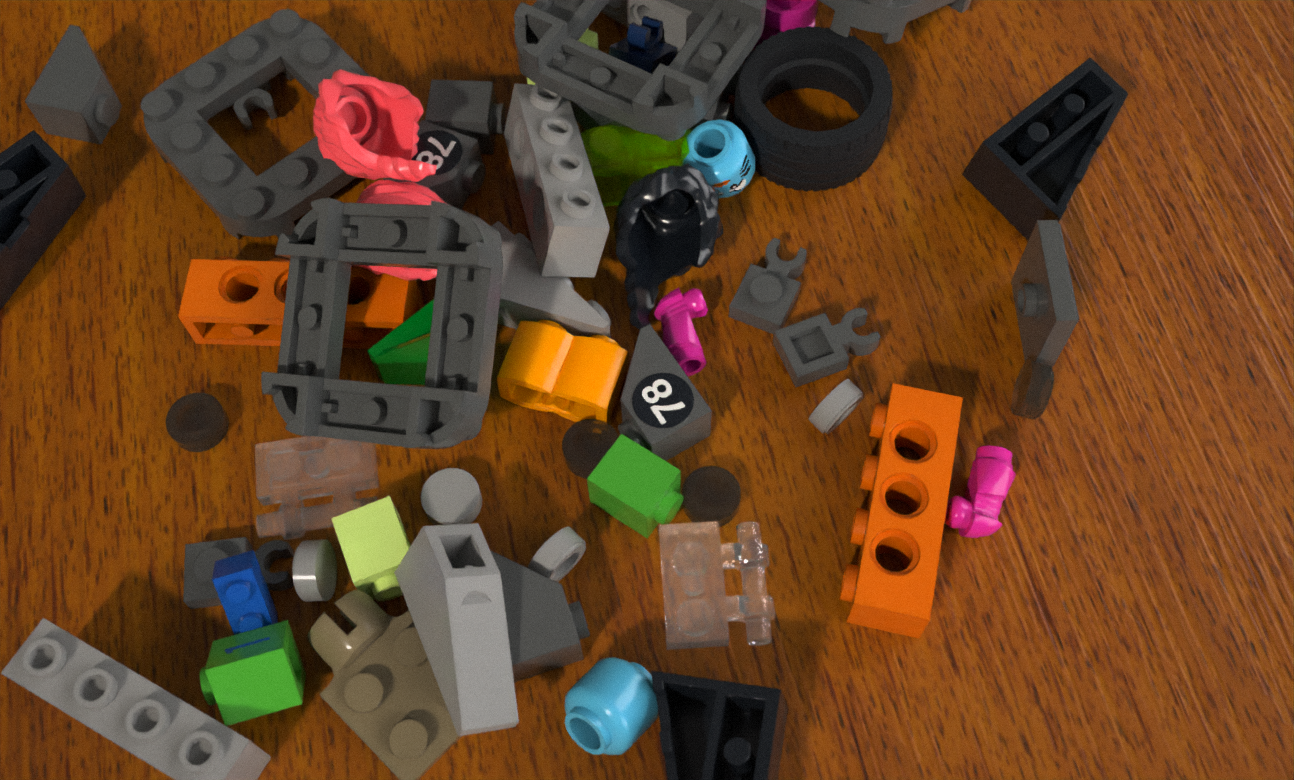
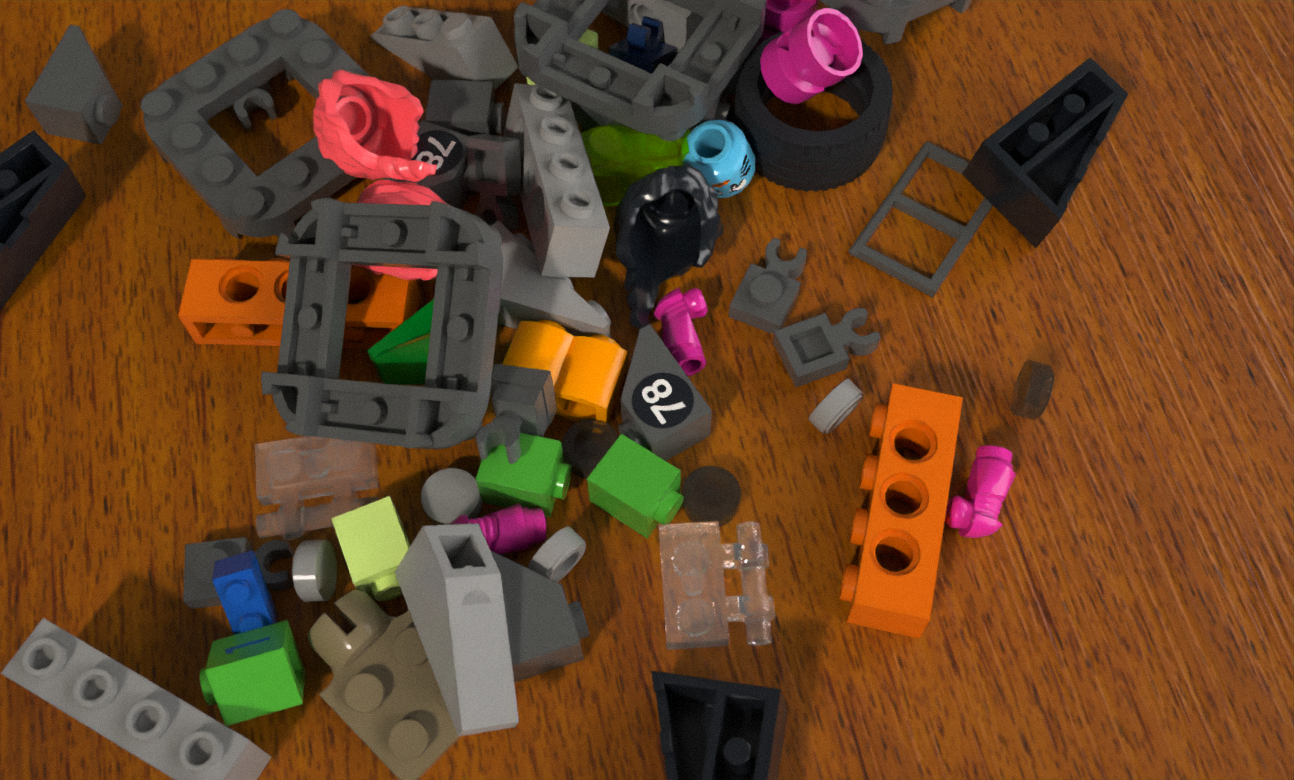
(197, 422): clear smoke tile -> none
(447, 44): none -> light grey slope
(496, 174): none -> dark grey plate
(510, 528): none -> dark pink arm
(522, 404): none -> dark grey piece
(531, 481): none -> bright green brick
(611, 706): medium azure head -> none
(811, 56): none -> dark pink wheel
(926, 215): none -> dark grey window
(1044, 294): dark grey plate -> none

